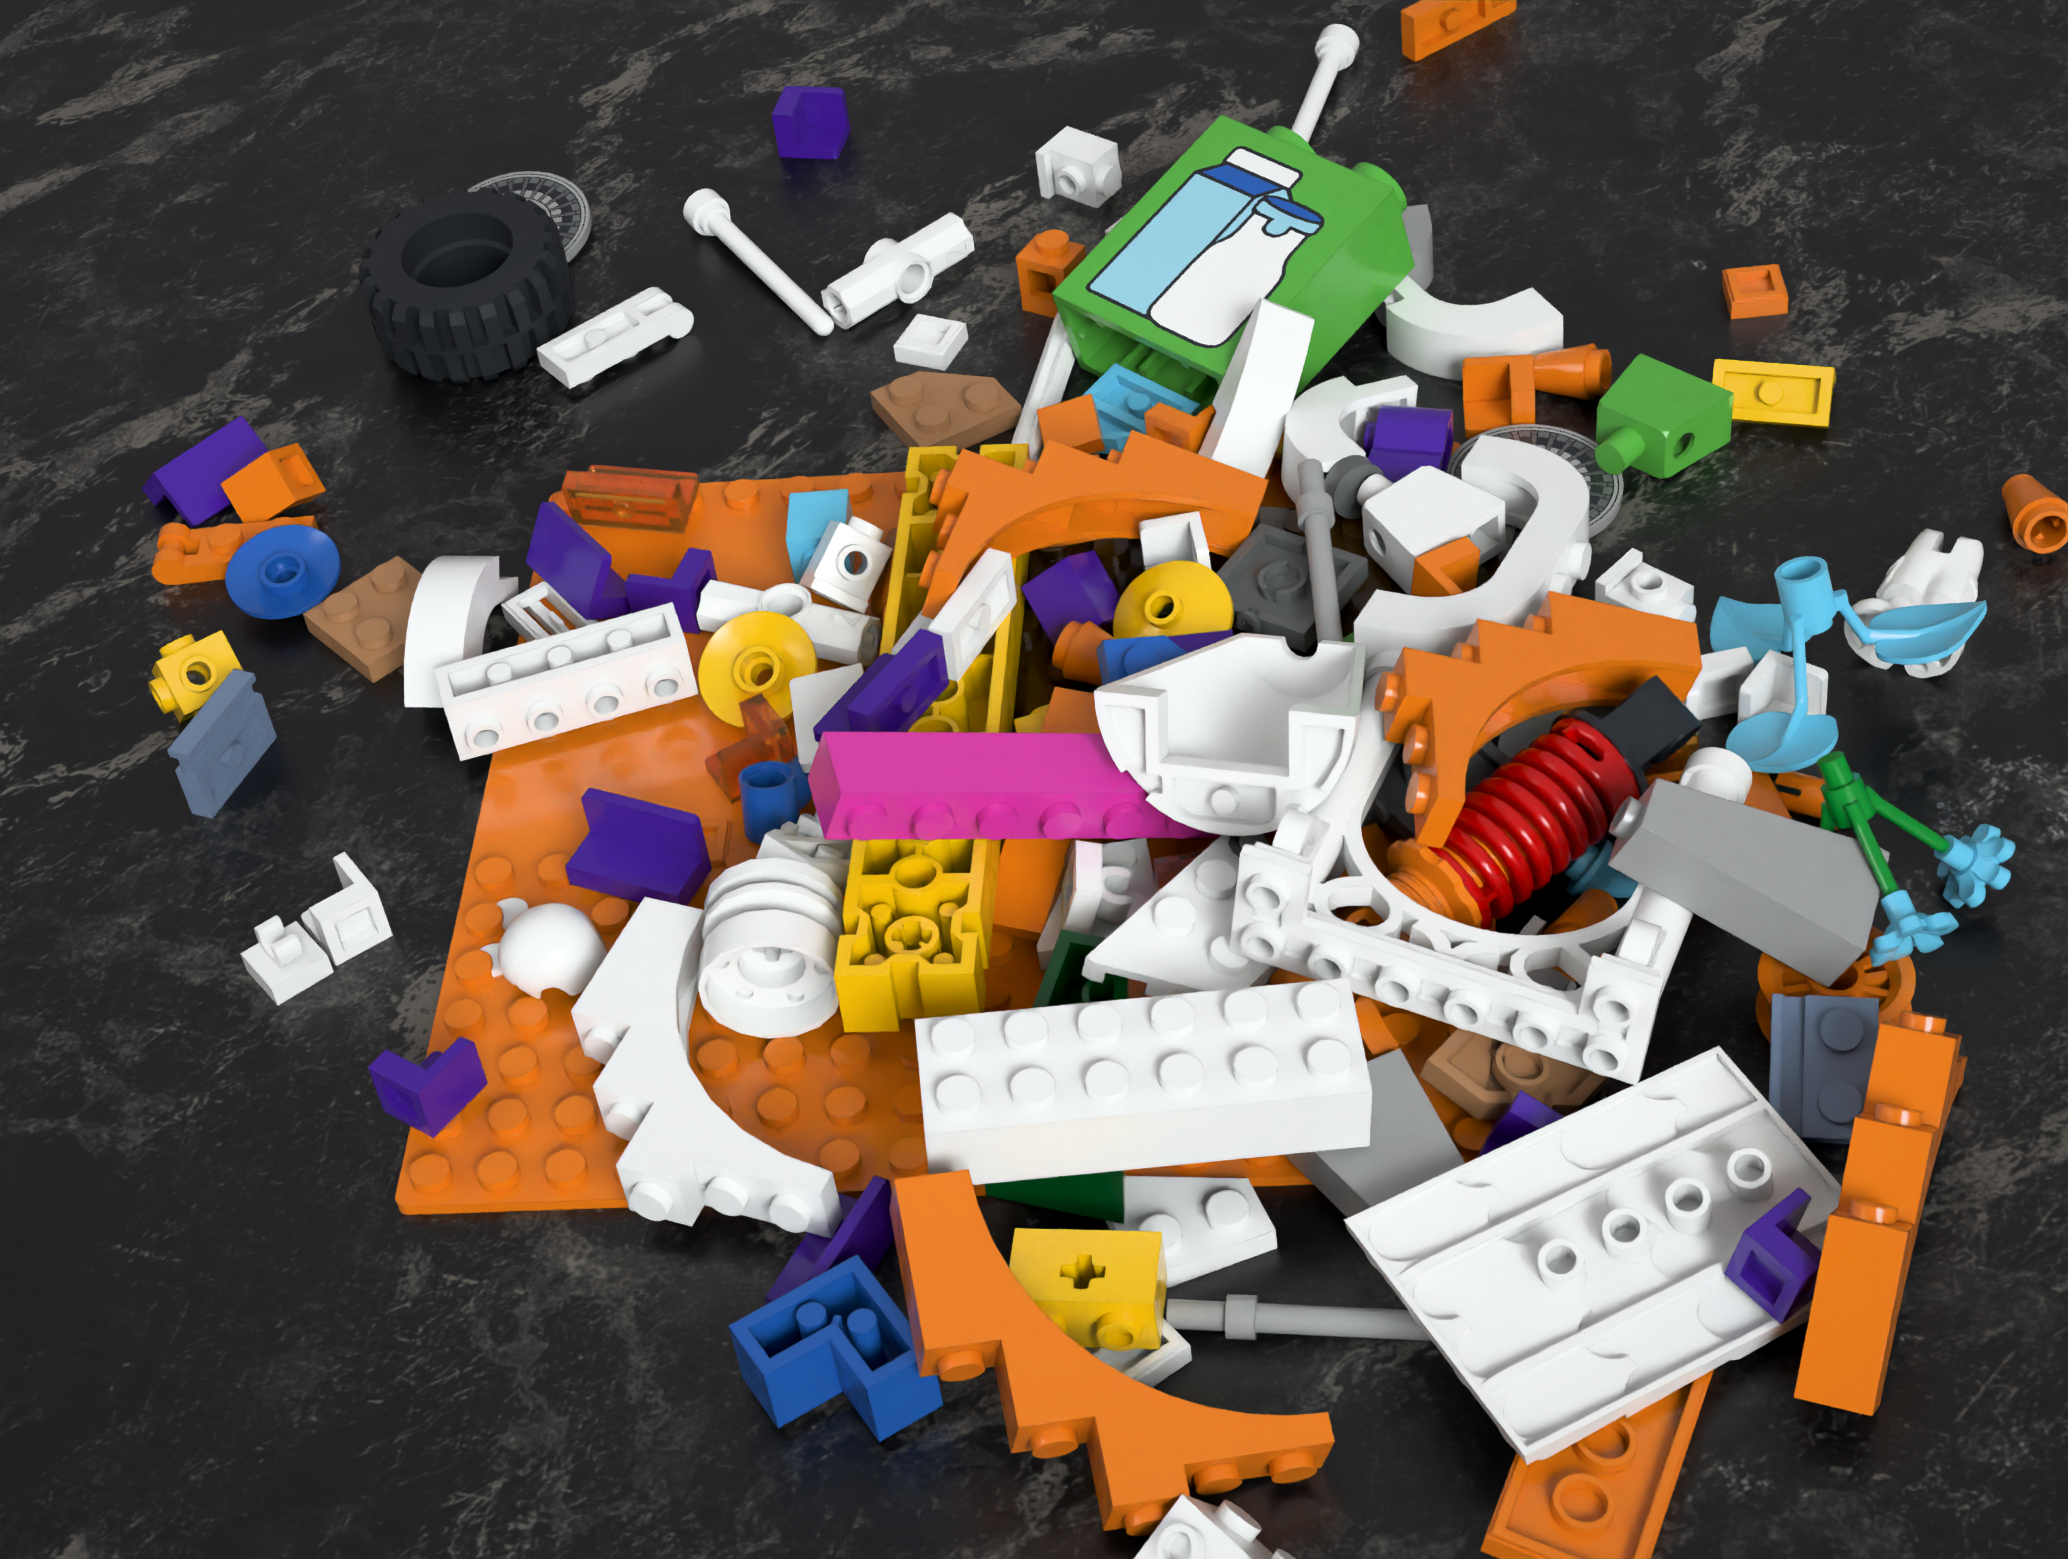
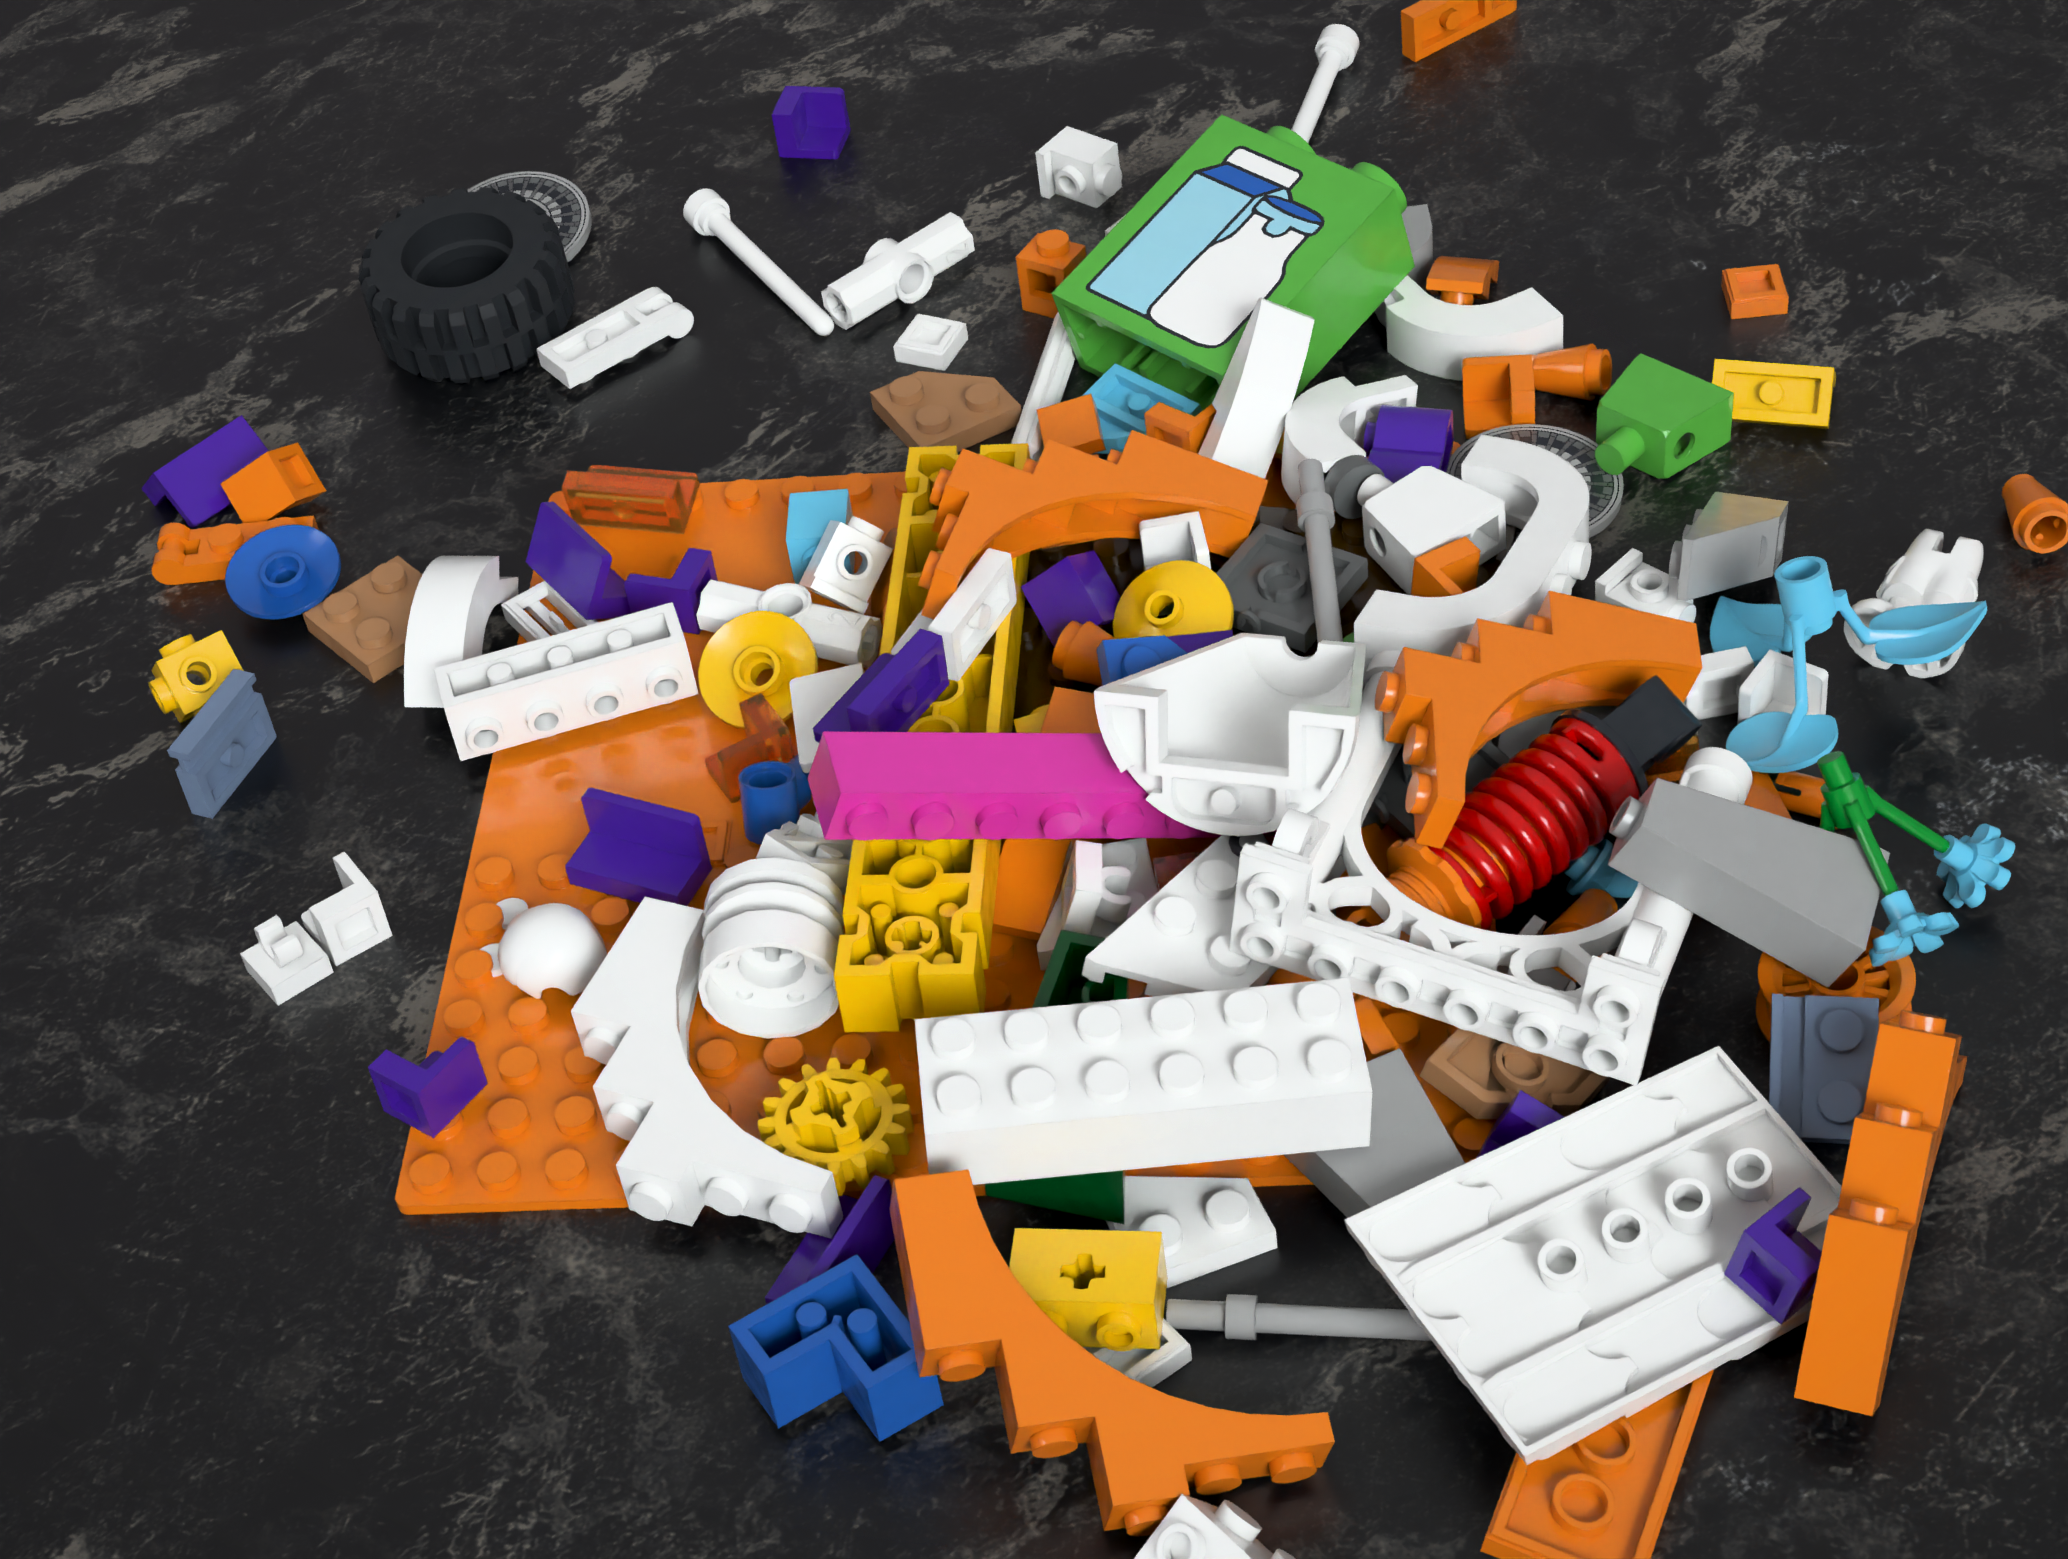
(840, 1121): none -> yellow gear
(1462, 279): none -> orange slope
(1729, 544): none -> light grey slope

